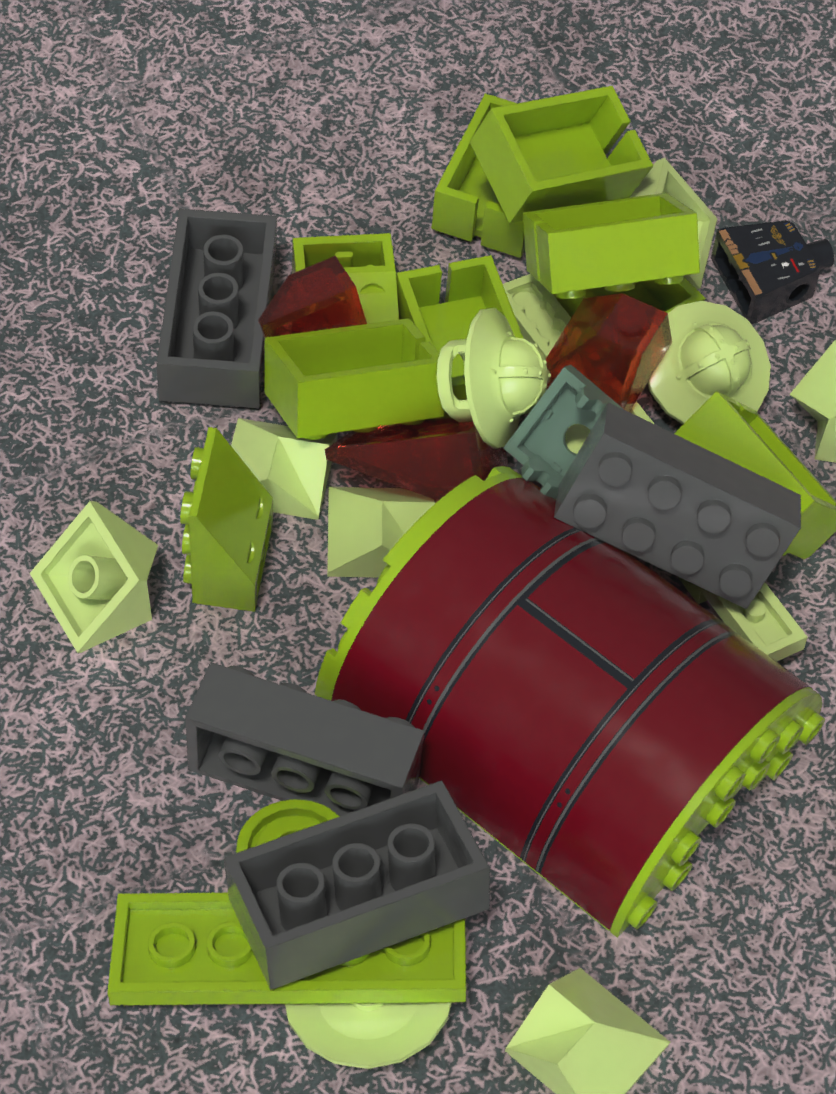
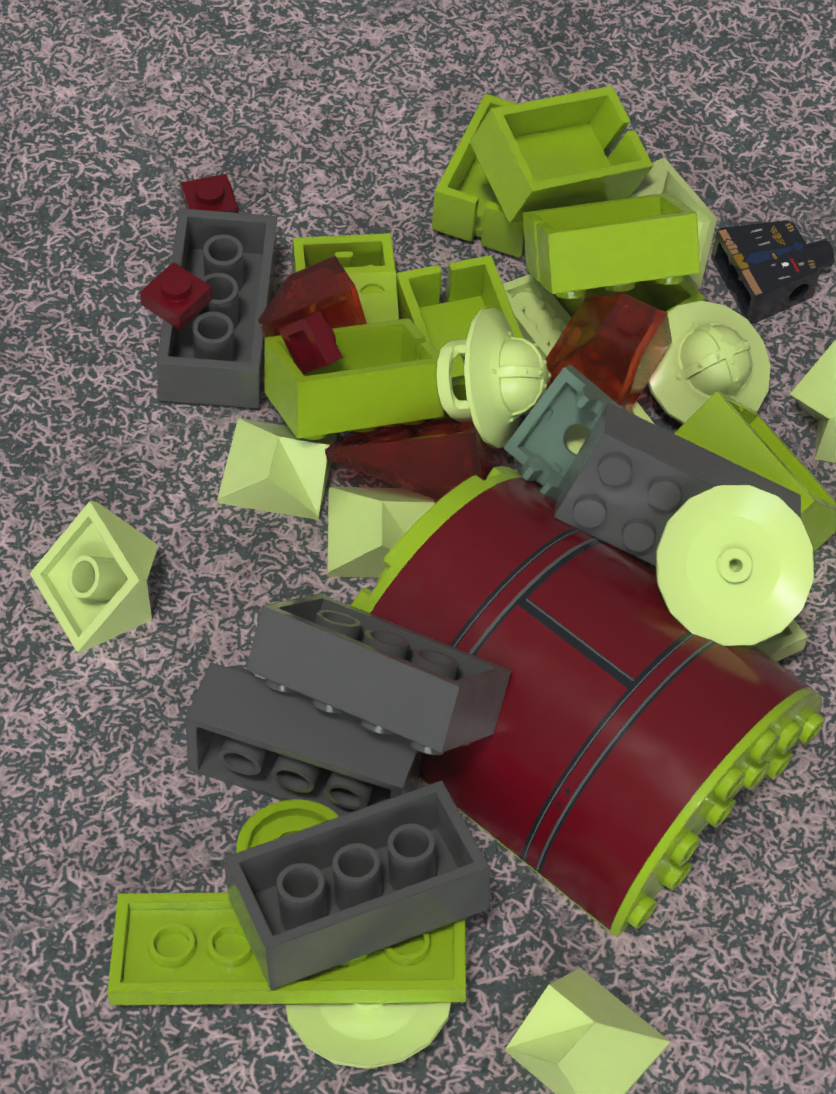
(176, 295): none -> dark red plate
(209, 194): none -> dark red plate
(225, 527): lime slope -> none
(311, 342): none -> dark red plate
(378, 672): none -> dark grey brick
(735, 565): none -> yellowish green piece

